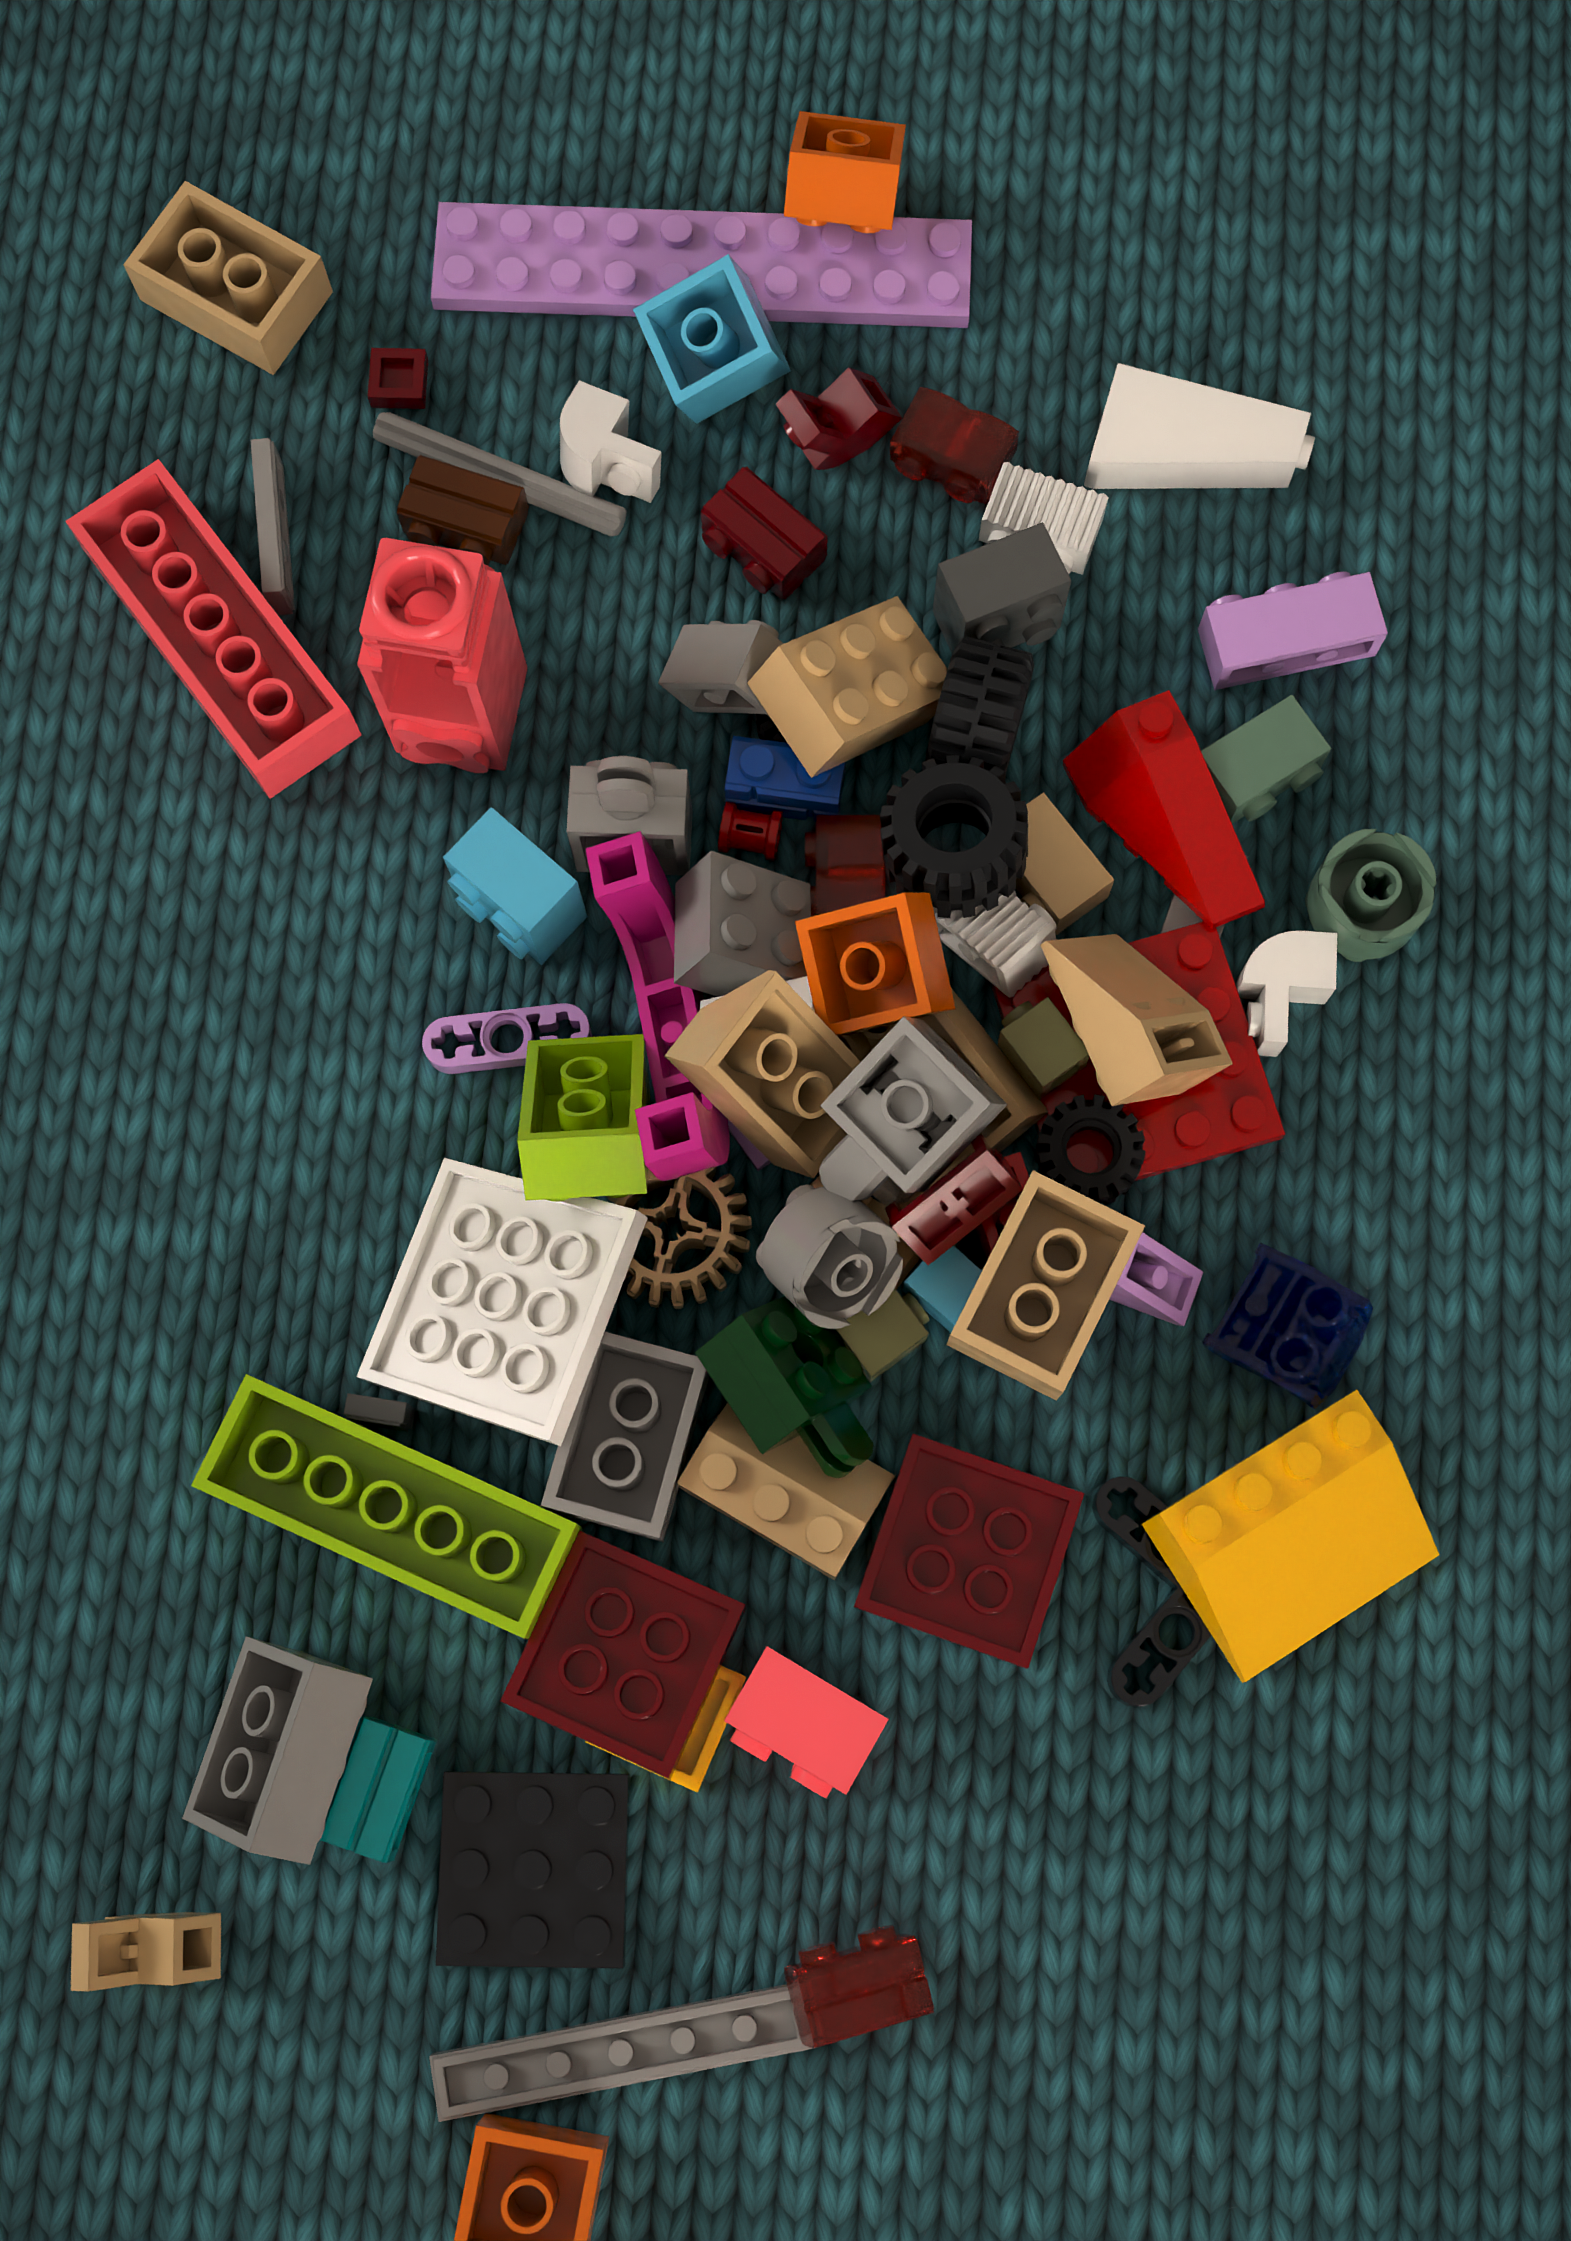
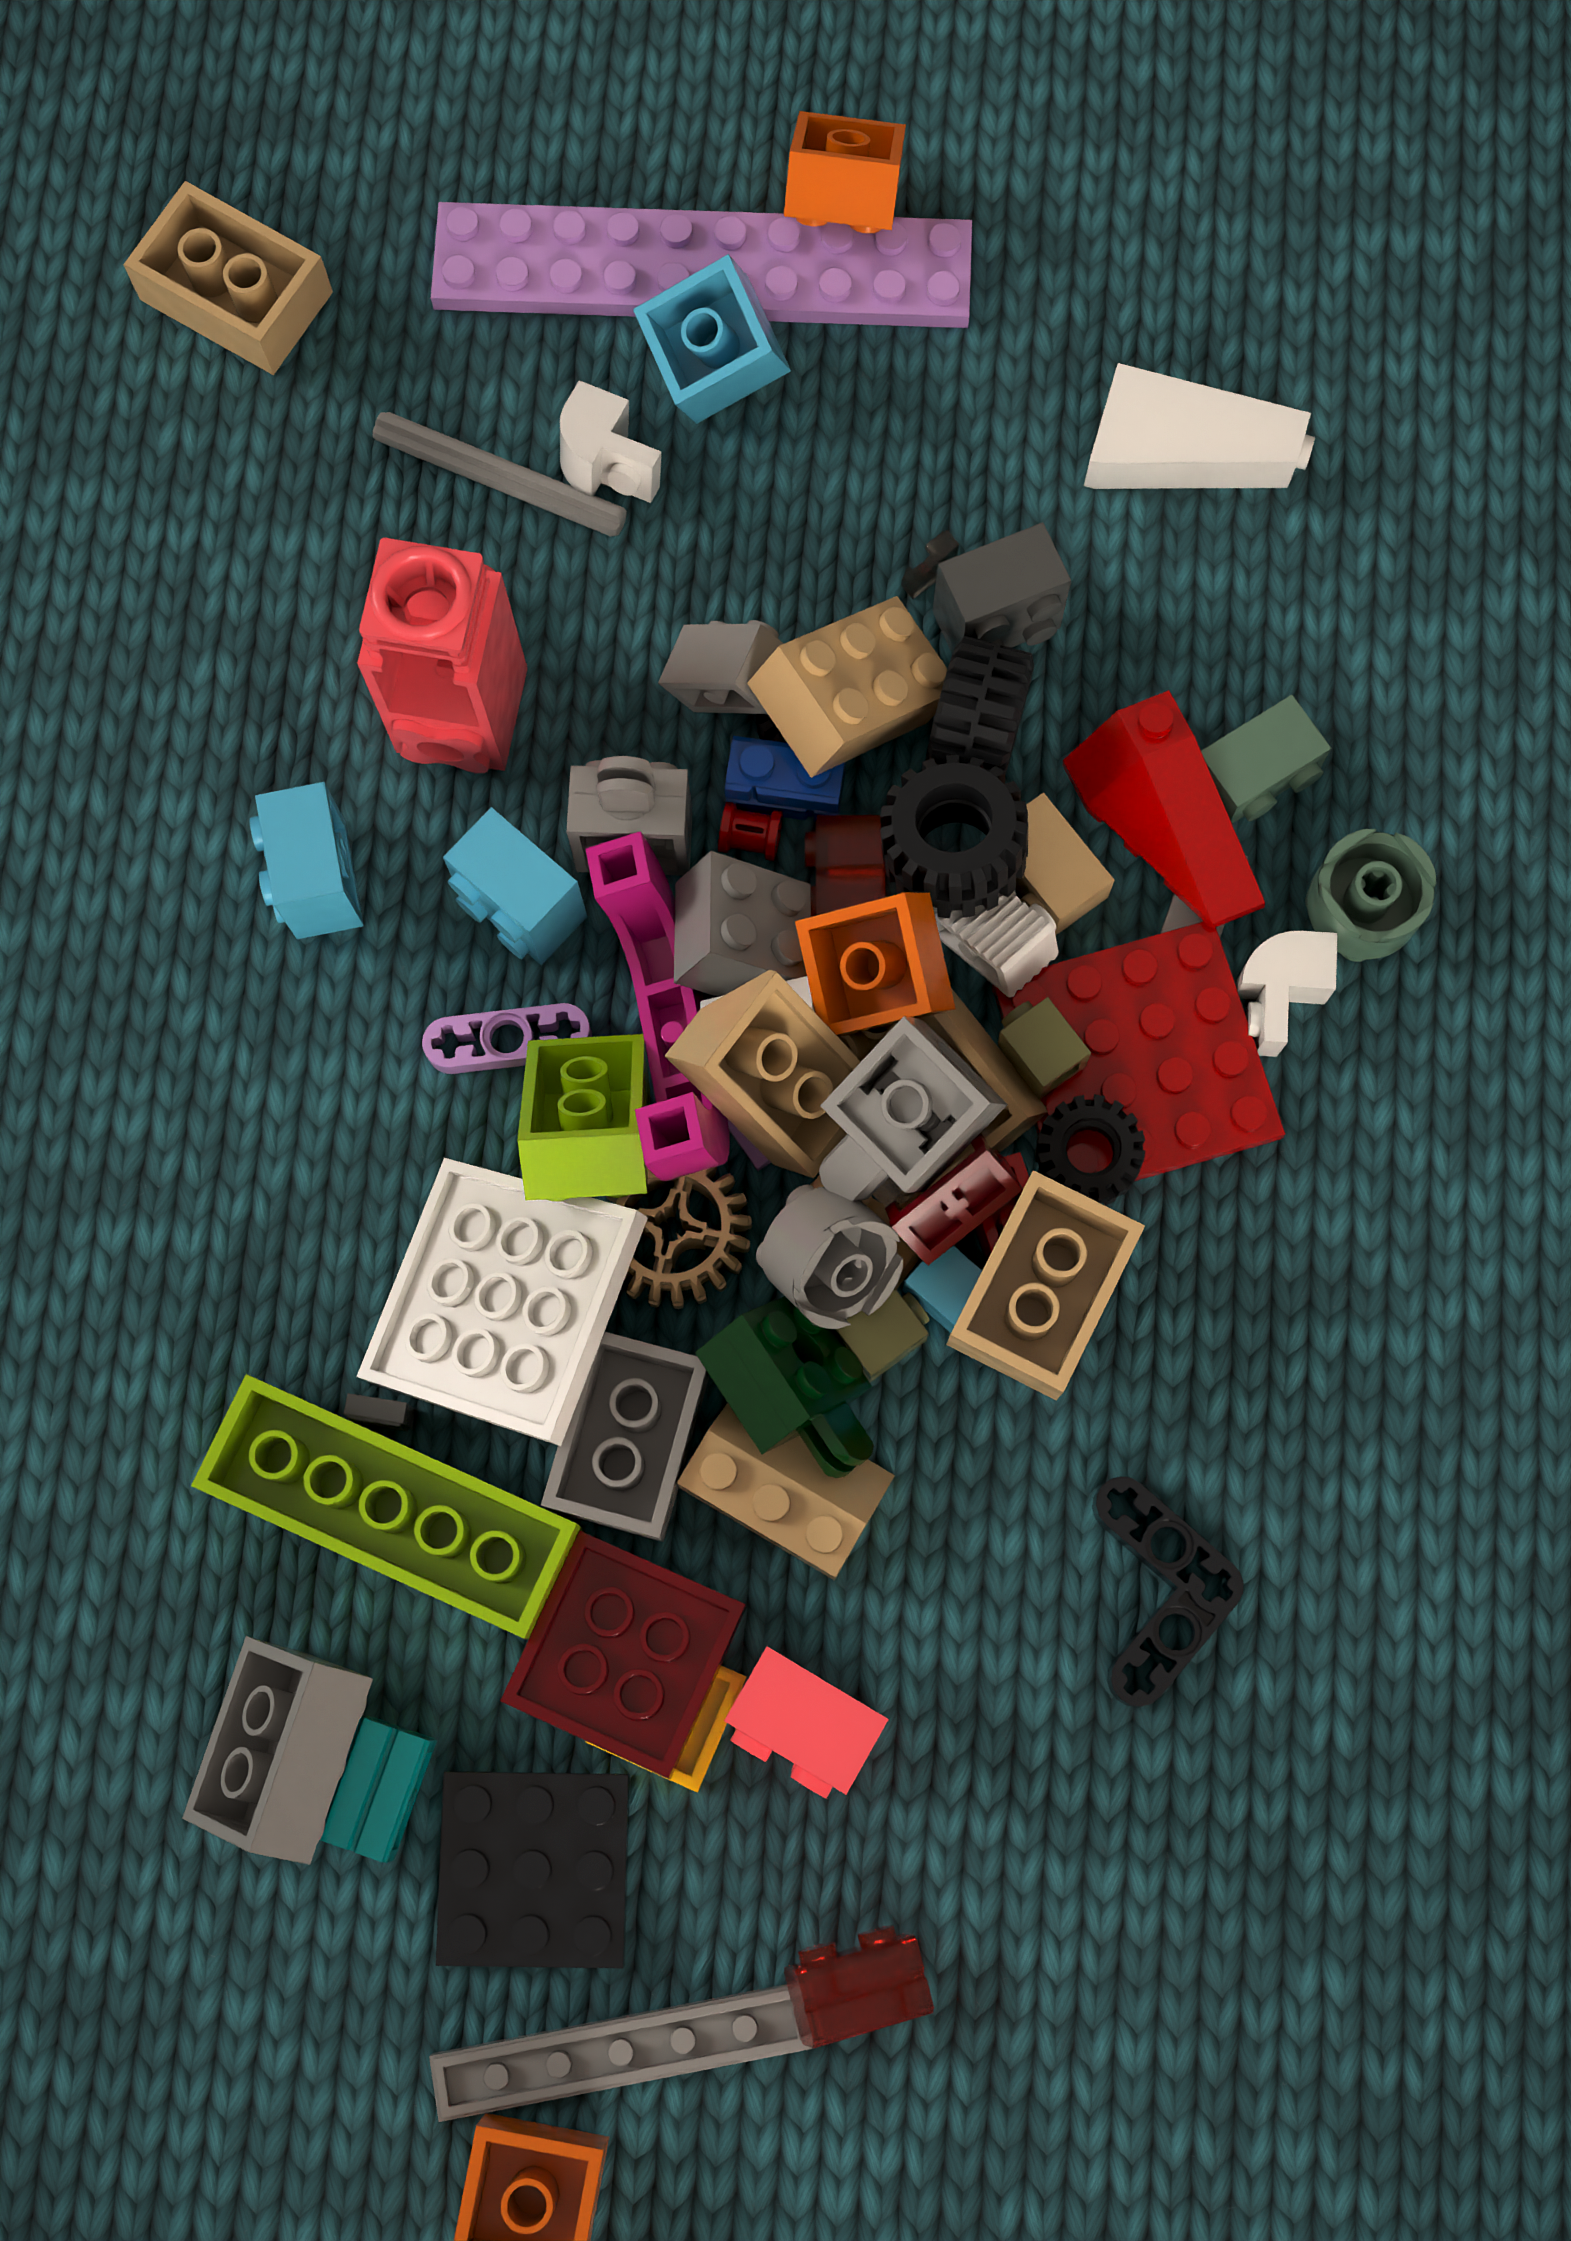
(146, 1950): tan brick -> none
(214, 628): coral brick -> none
(272, 526): light grey tile -> none
(307, 861): none -> medium azure brick
(398, 378): dark red plate -> none
(462, 510): reddish brown brick -> none
(762, 534): dark red brick -> none
(840, 420): dark red brick -> none
(924, 575): none -> clear smoke tile
(952, 446): clear red brick -> none
(969, 1551): dark red plate -> none
(1030, 498): white brick -> none
(1134, 1020): tan slope -> none
(1158, 1282): lavender slope -> none
(1291, 629): lavender brick -> none
(1292, 1326): clear blue slope -> none
(1295, 1535): yellow slope -> none

